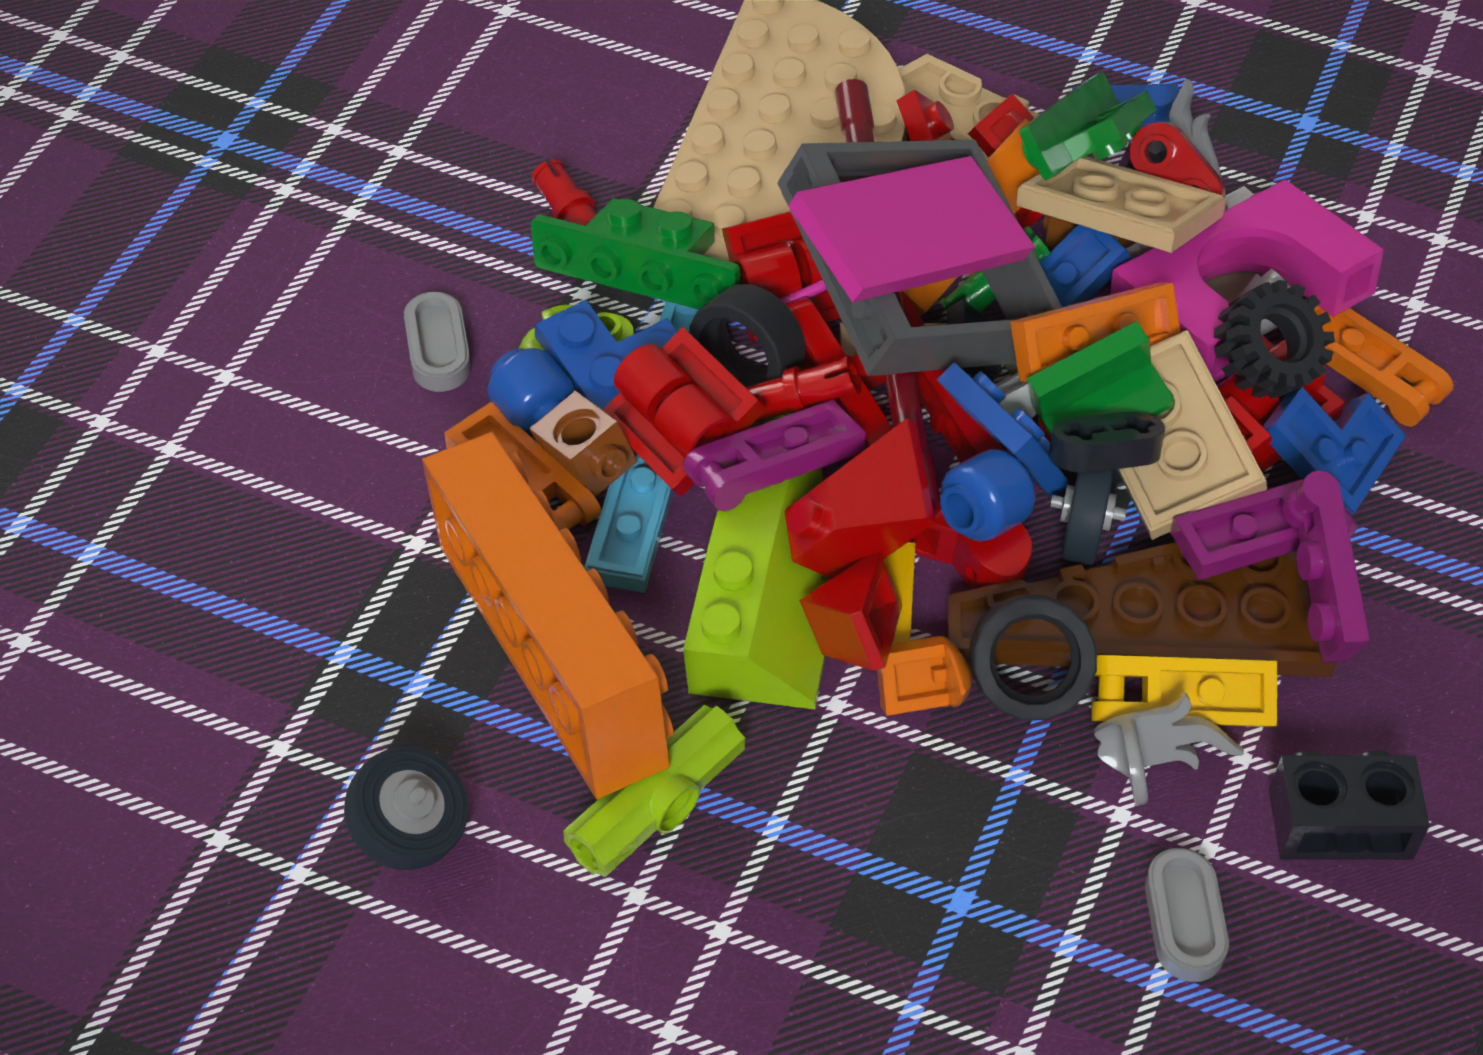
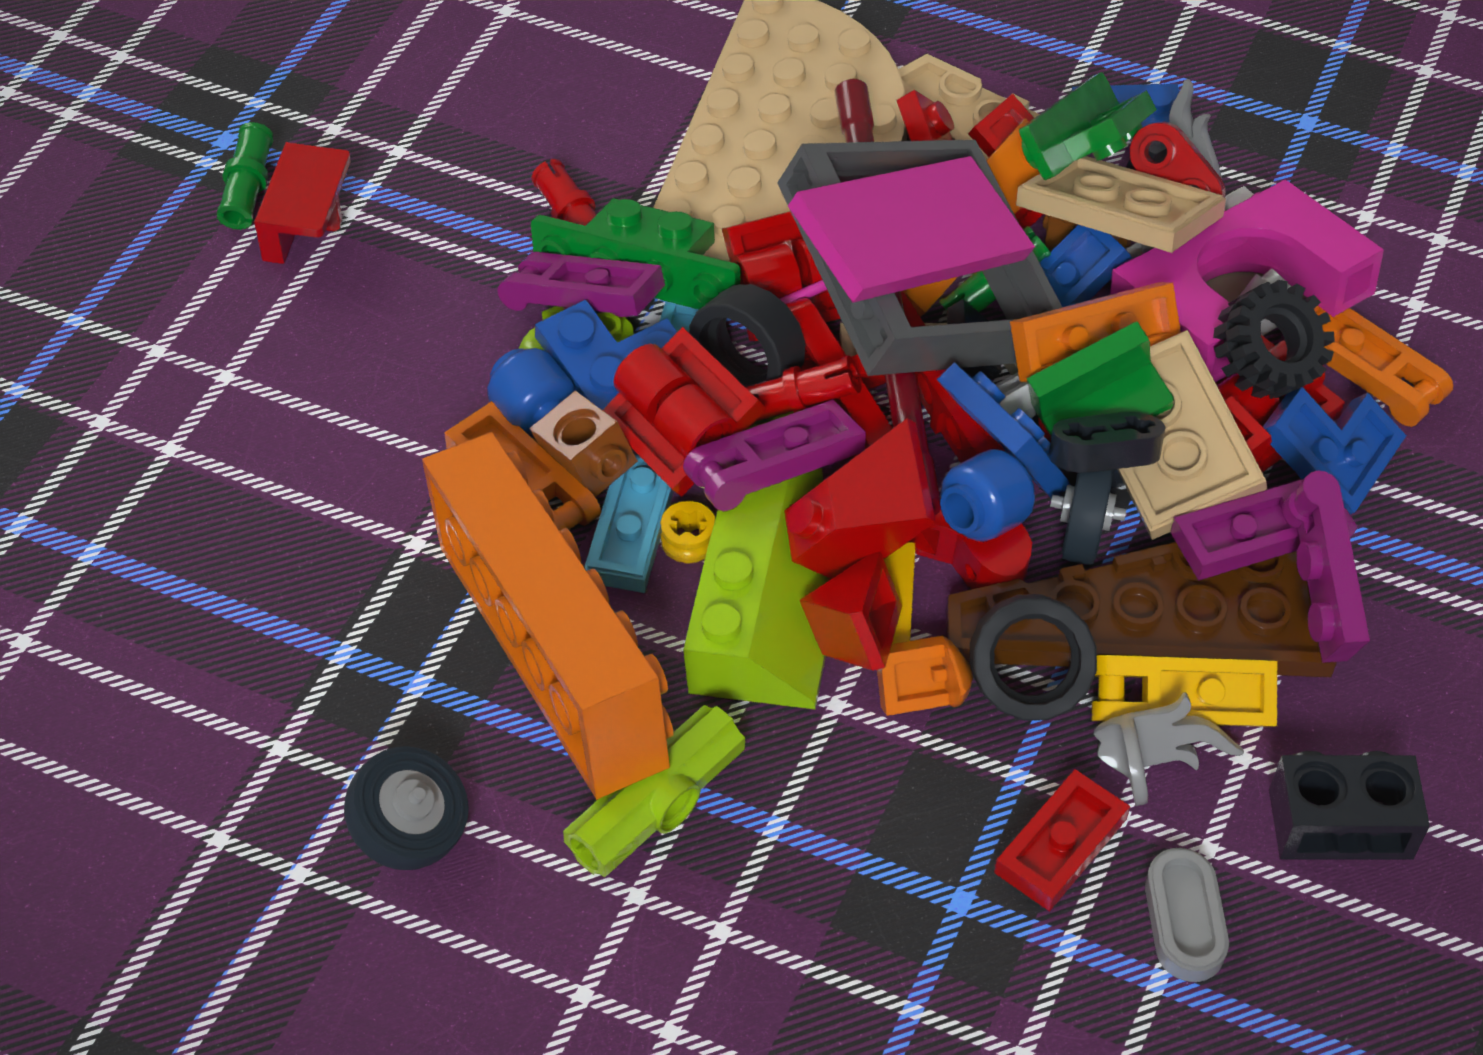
(245, 176): none -> green pin
(301, 198): none -> red panel
(437, 341): light grey tile -> none
(568, 279): none -> magenta plate
(688, 516): none -> yellow bush
(1061, 840): none -> red plate

